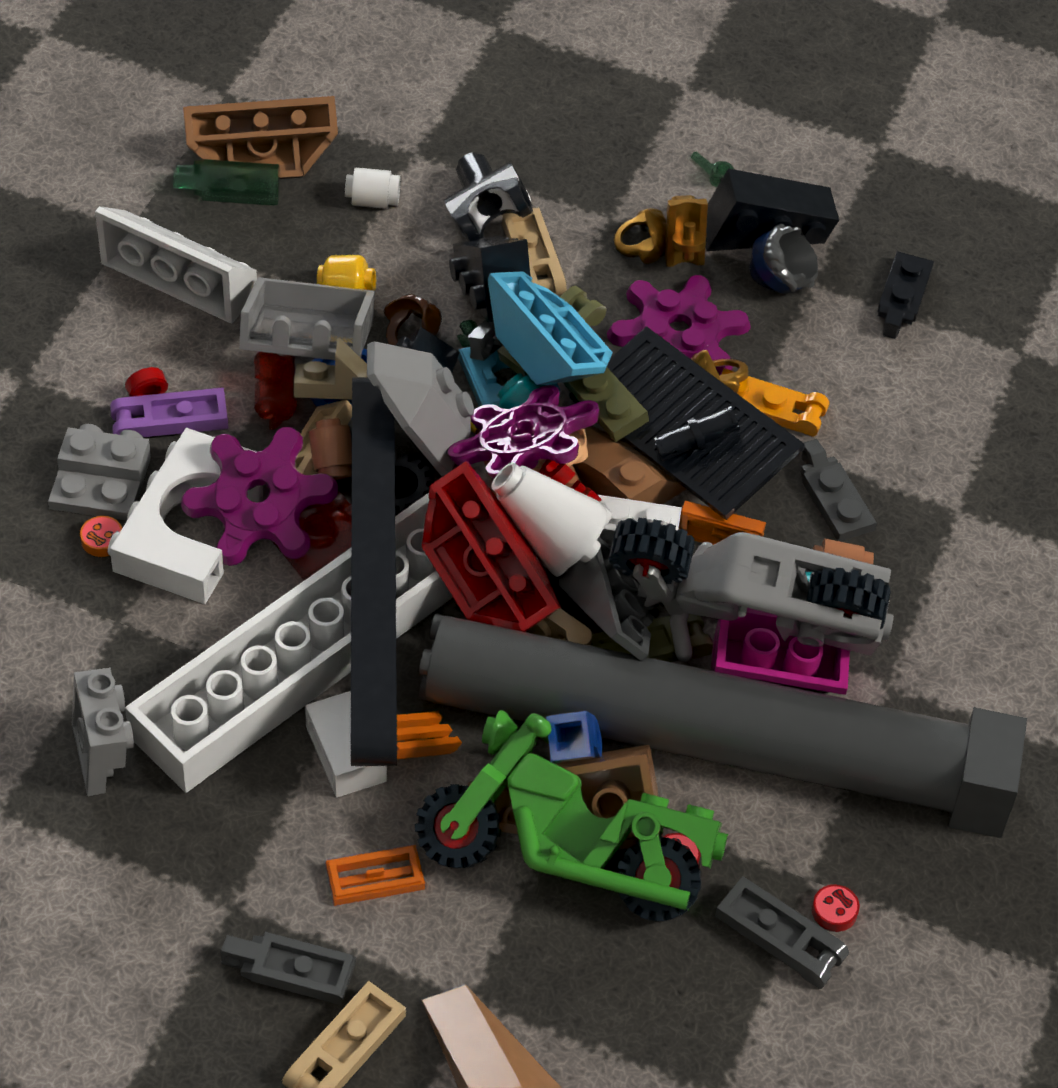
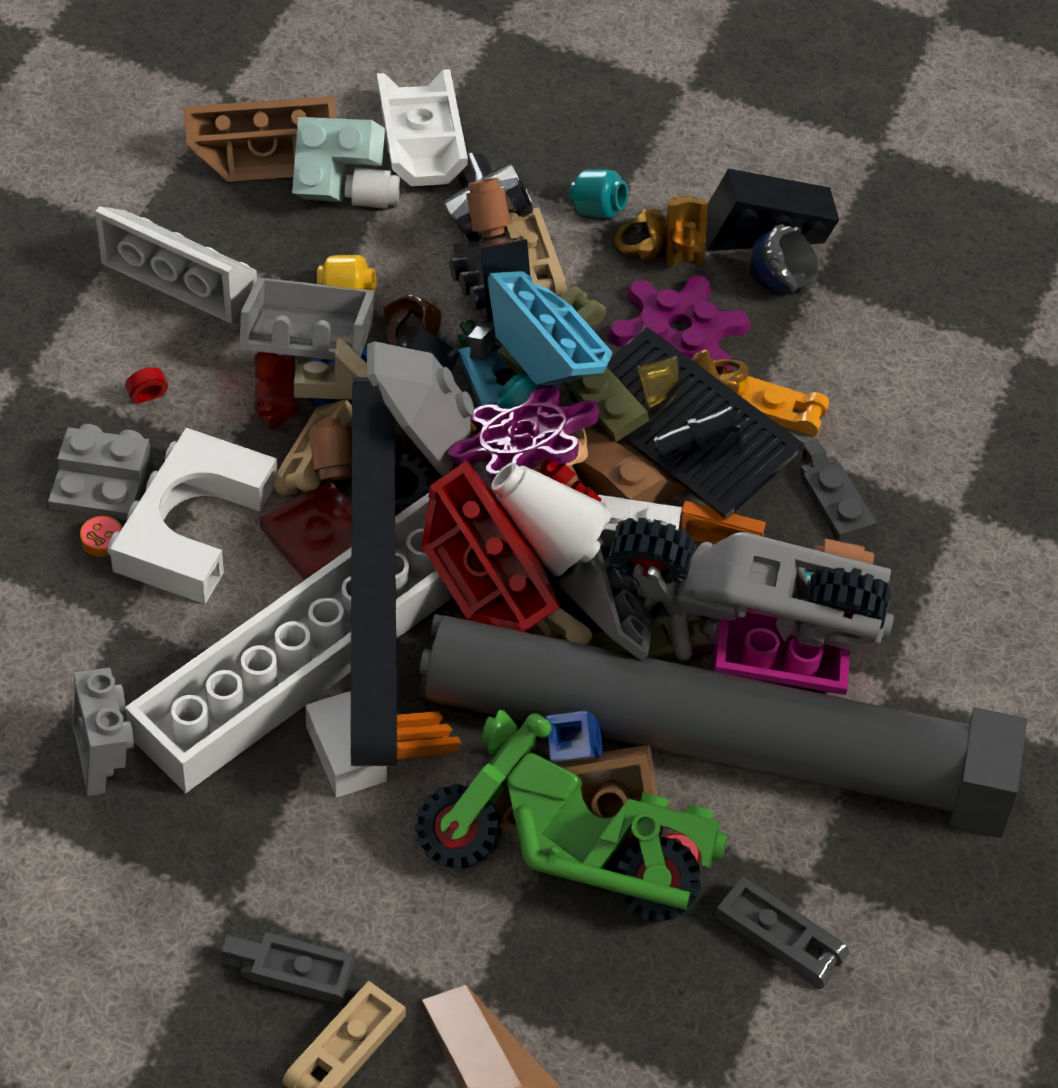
(171, 412): medium lavender plate -> none
(230, 181): clear green hinge -> none
(271, 519): magenta plate -> none
(326, 148): none -> light aqua brick
(380, 889): orange tile -> none
(423, 130): none -> white piece
(488, 207): none -> nougat brick
(599, 193): none -> teal head
(658, 379): none -> clear yellow tile
(714, 170): clear green hand -> none
(835, 908): tile -> none
(903, 292): black hinge -> none

